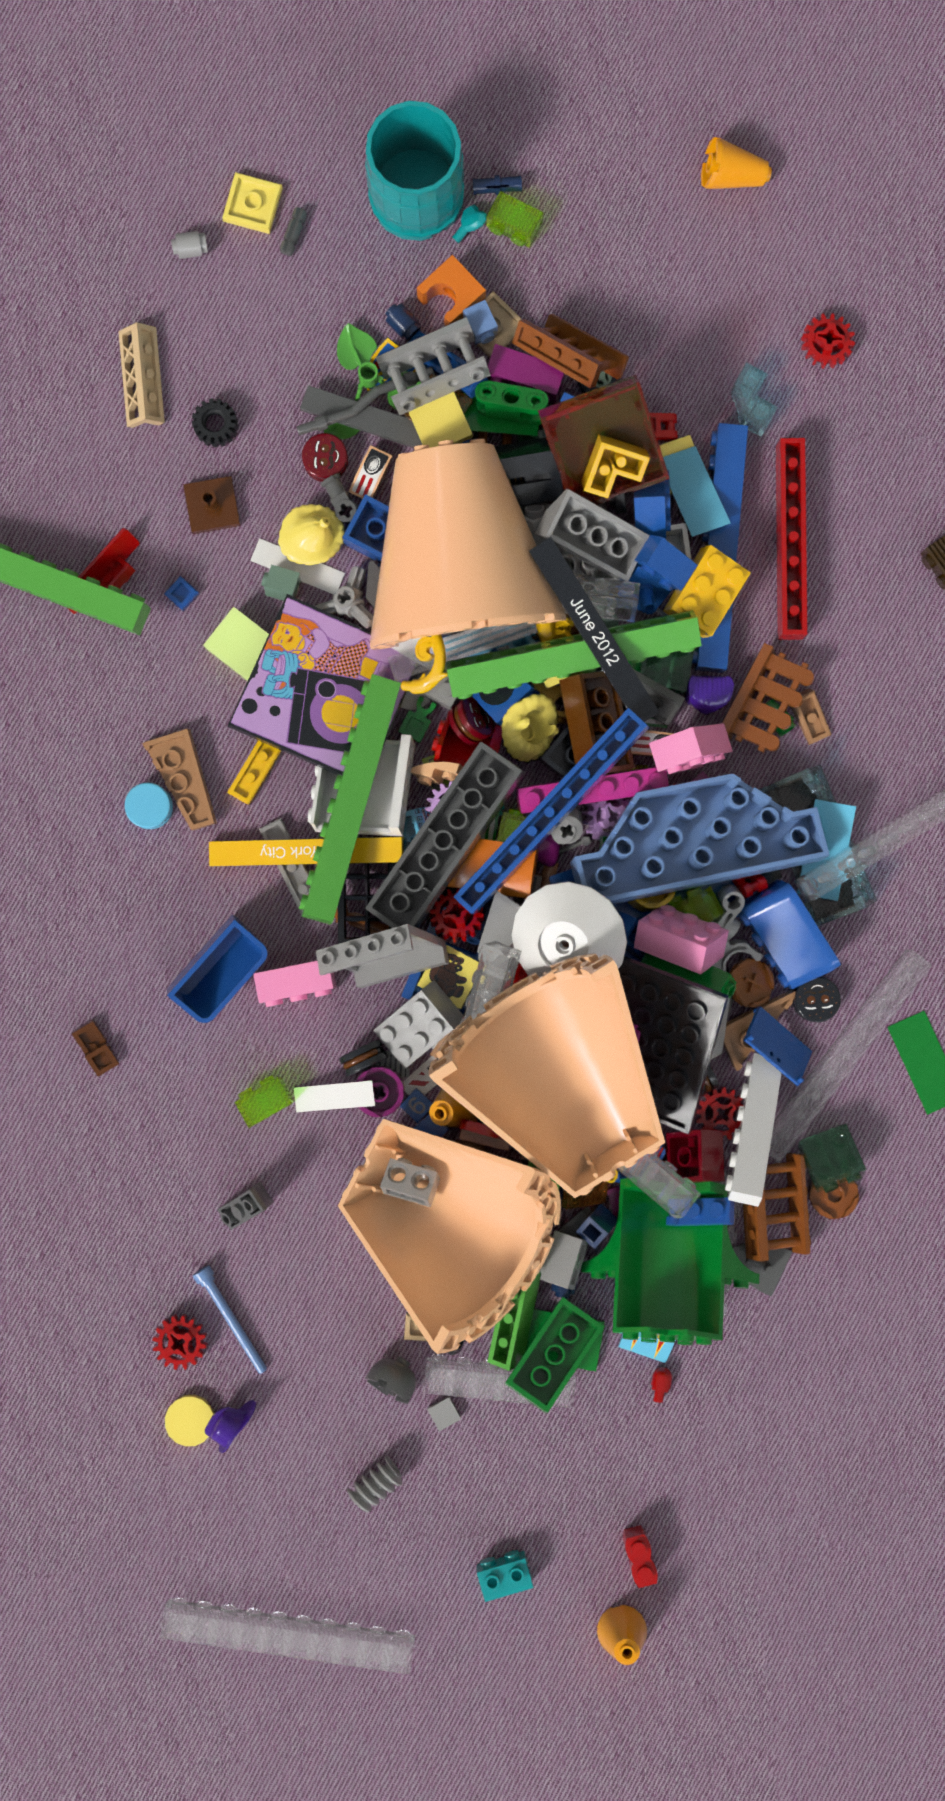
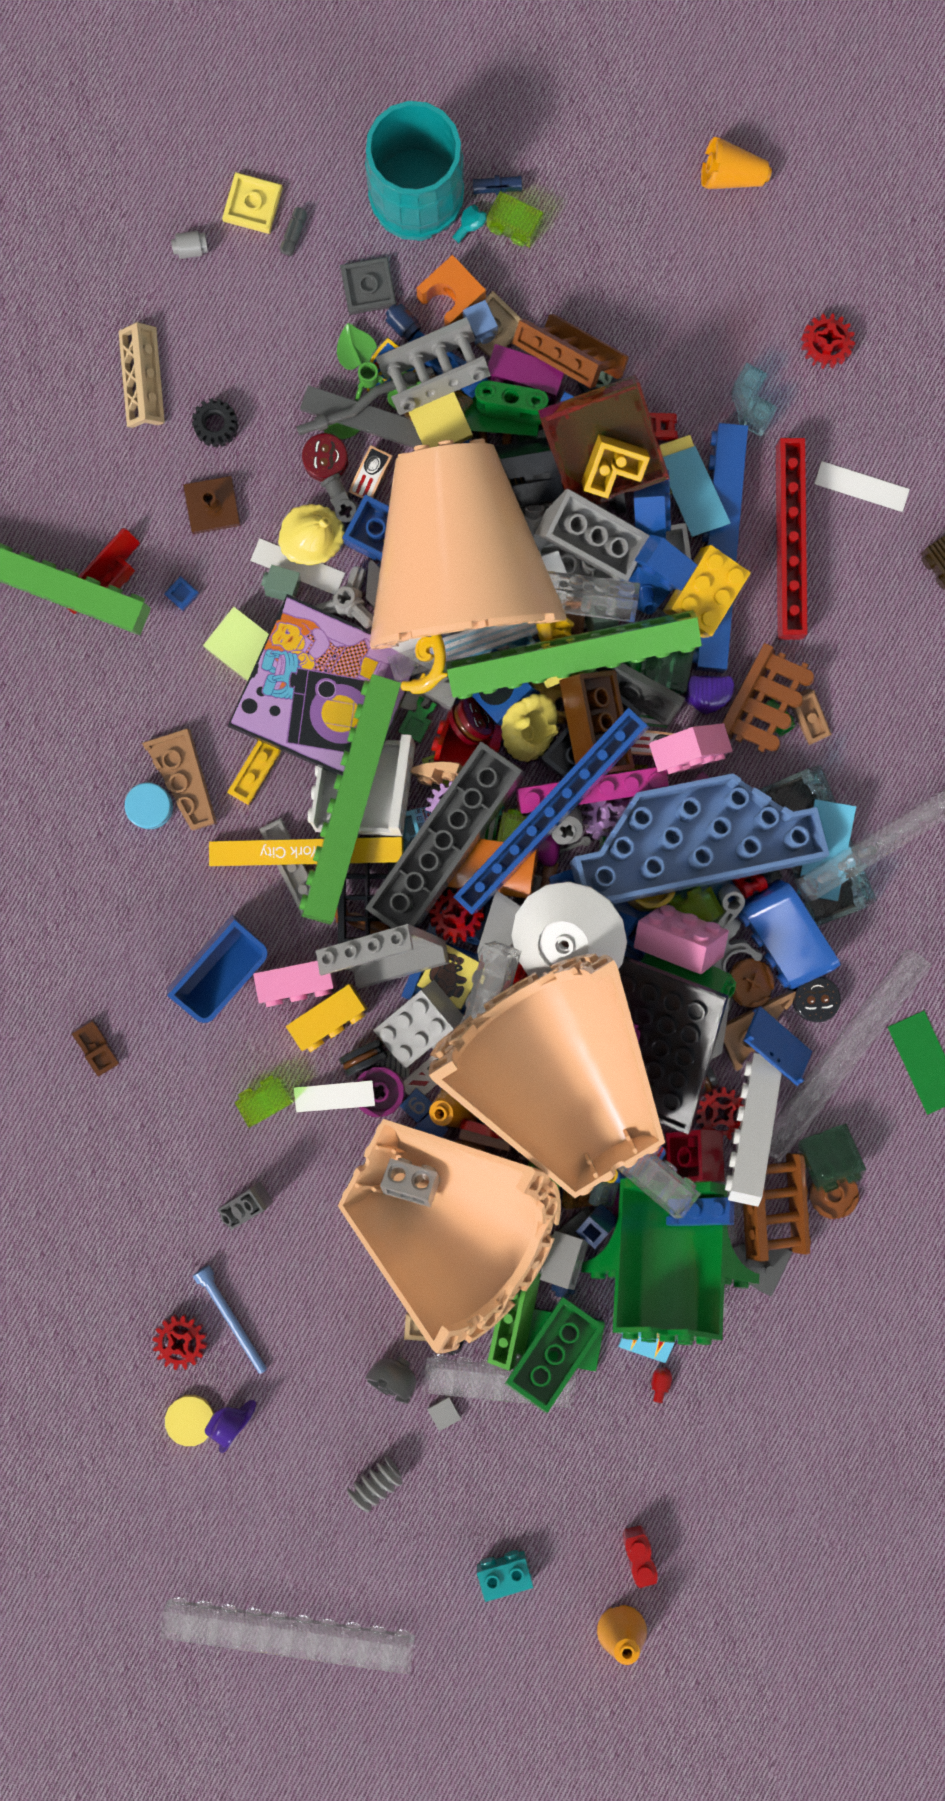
(327, 1018): none -> yellow brick
(368, 285): none -> dark grey tile
(593, 629): black tile -> none
(604, 1194): none -> clear light blue tile
(862, 486): none -> white sticker

